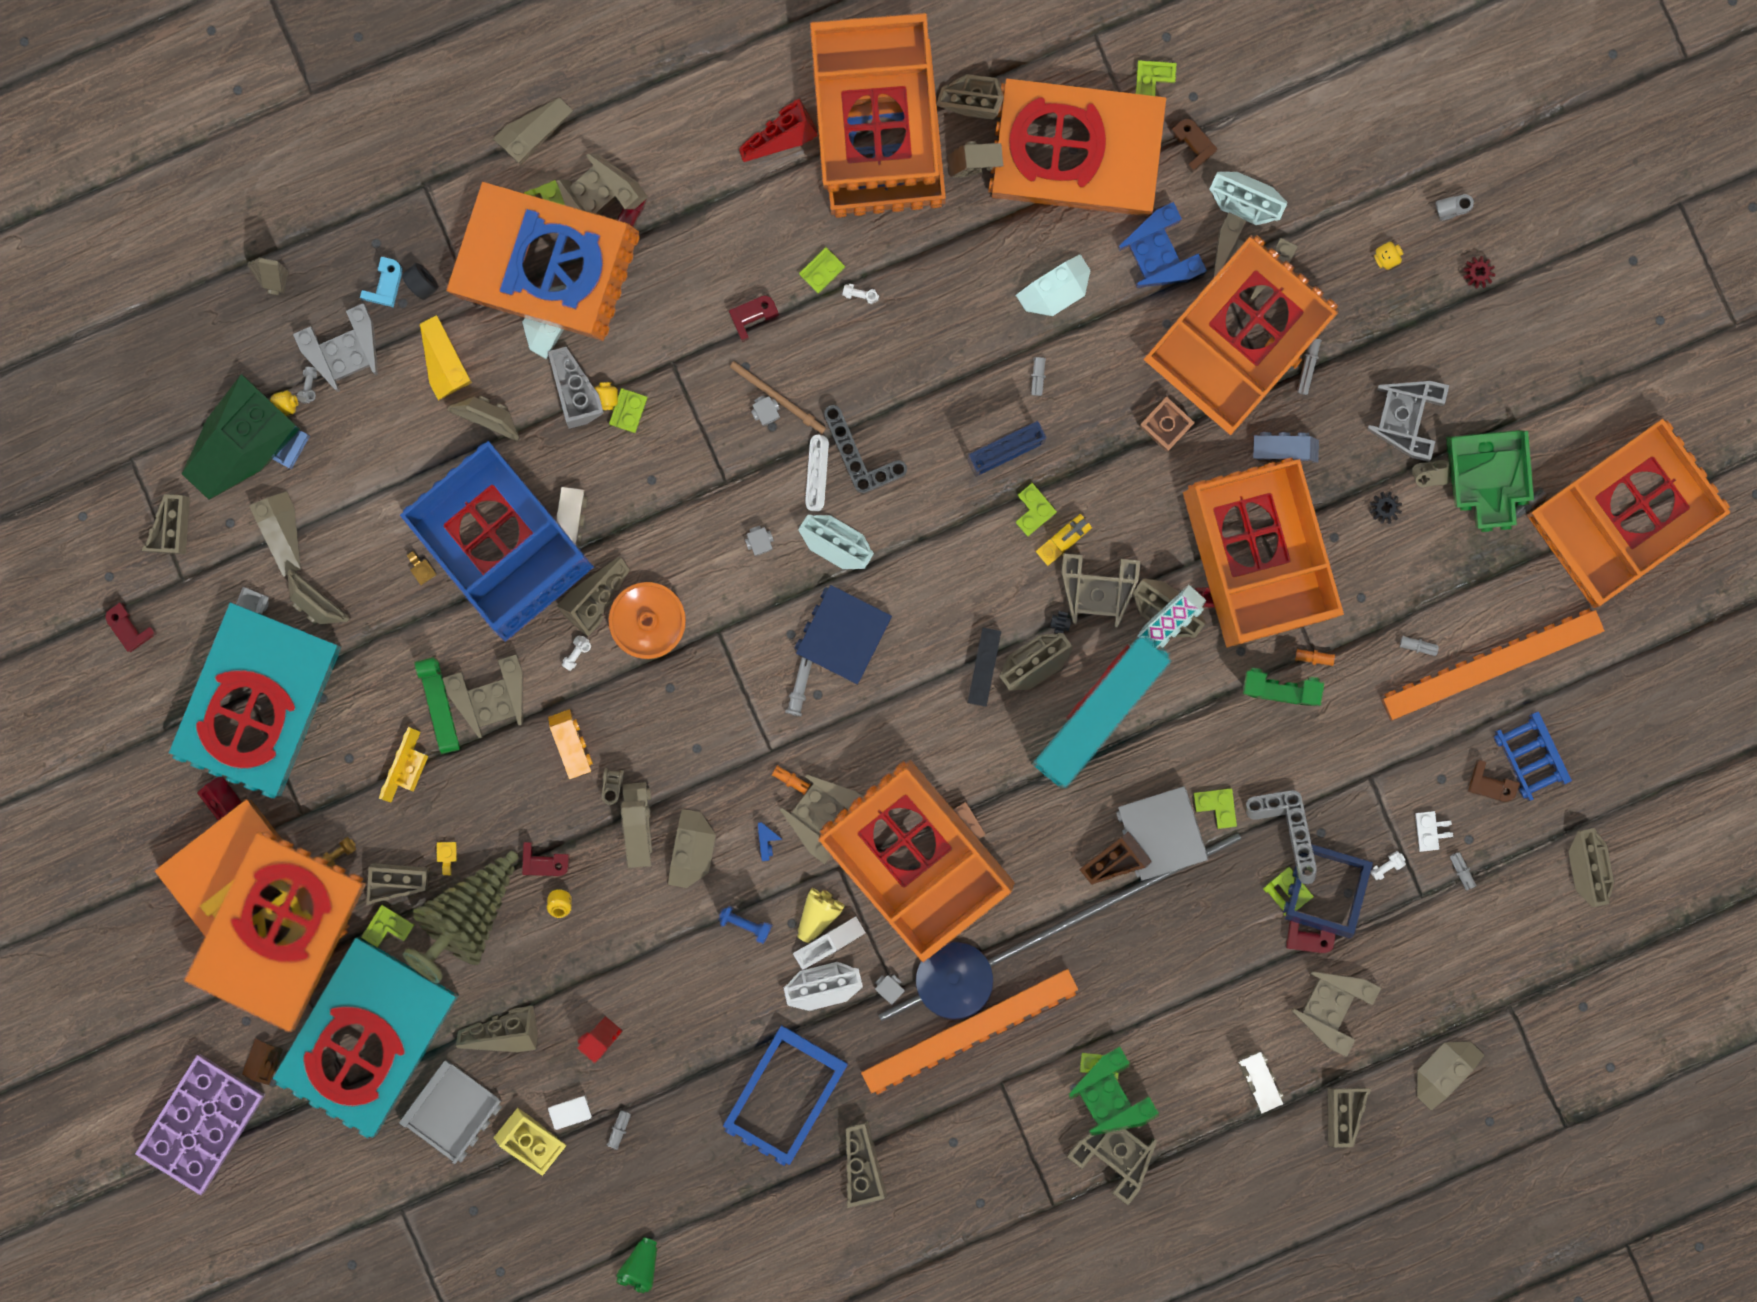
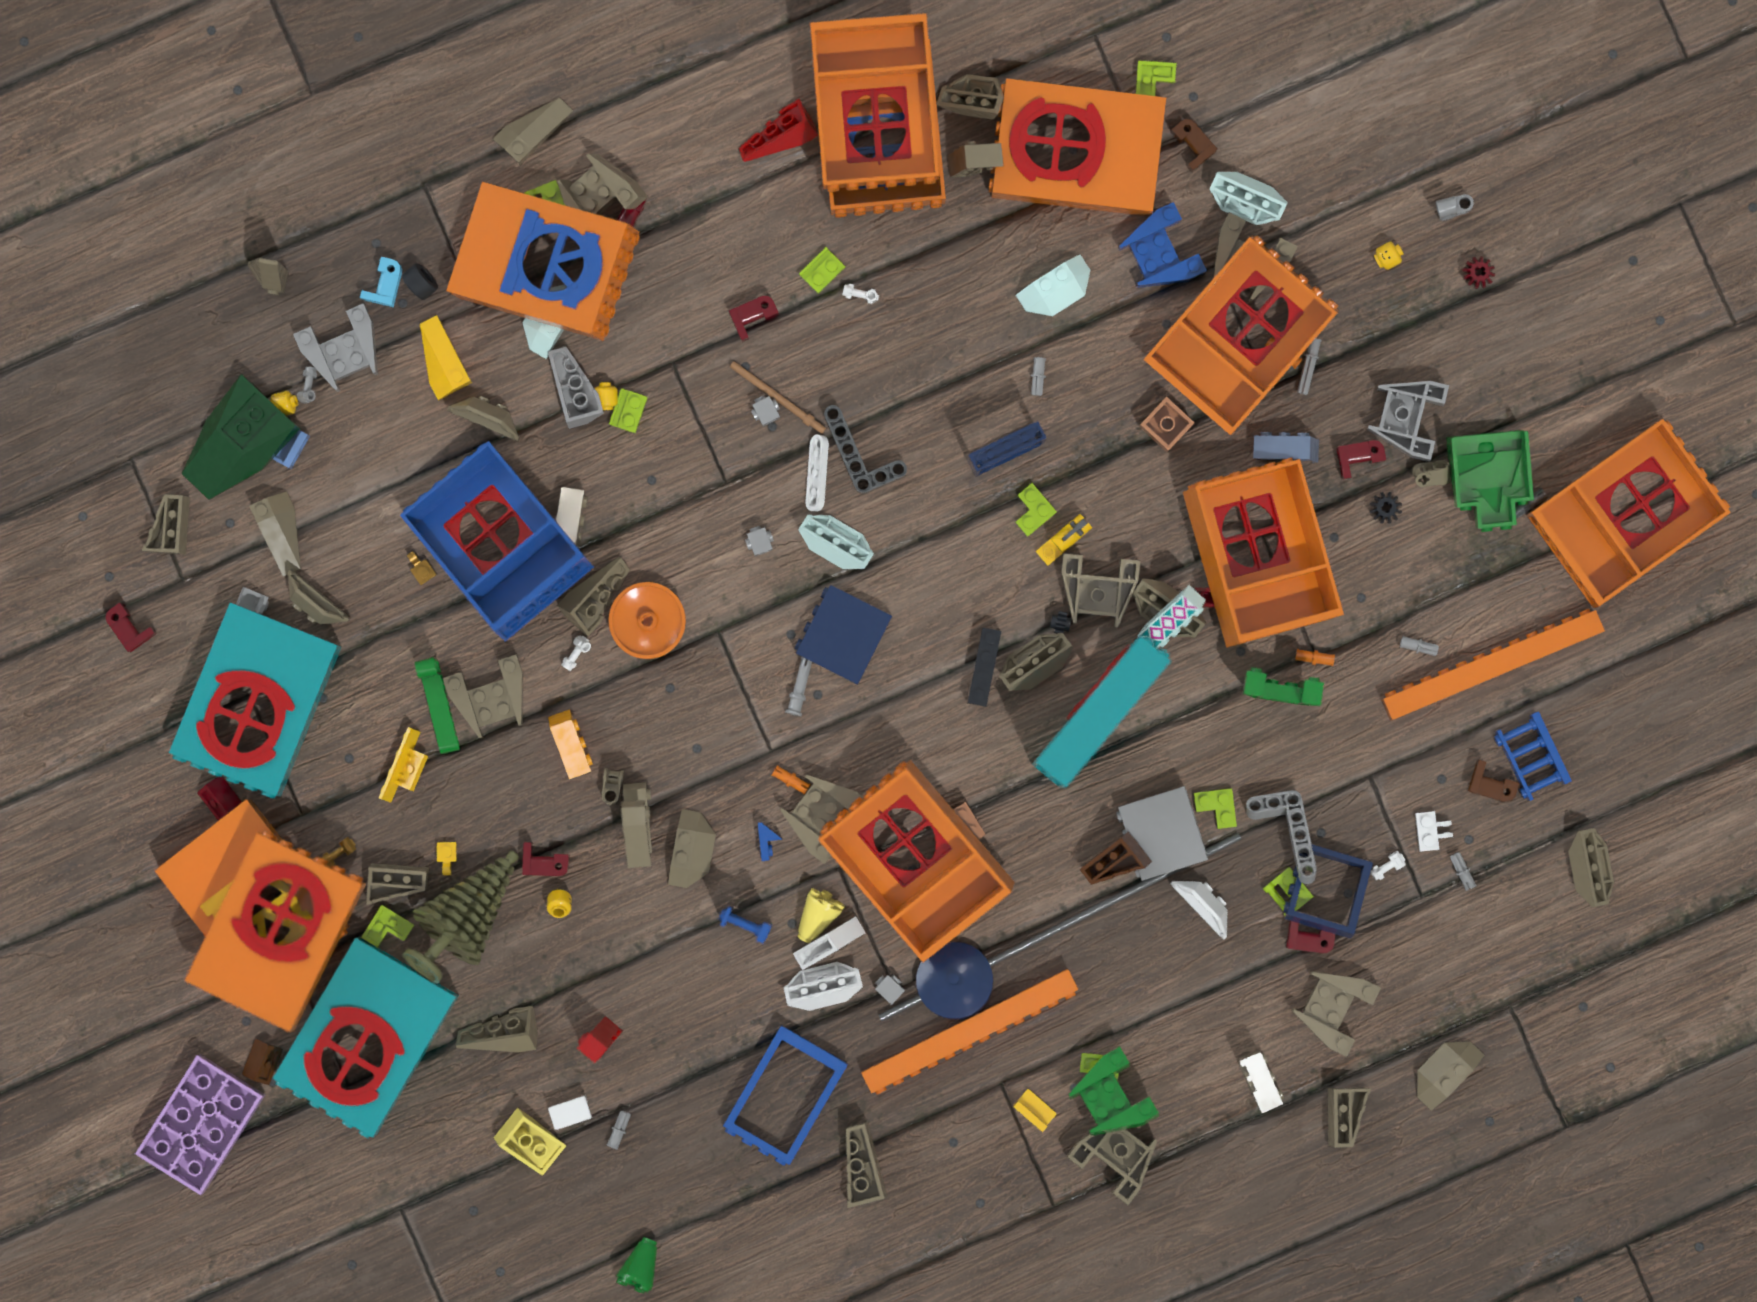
(451, 1112): light grey panel -> none
(1034, 1110): none -> yellow panel
(1204, 903): none -> white wedge
(1359, 453): none -> dark red piece

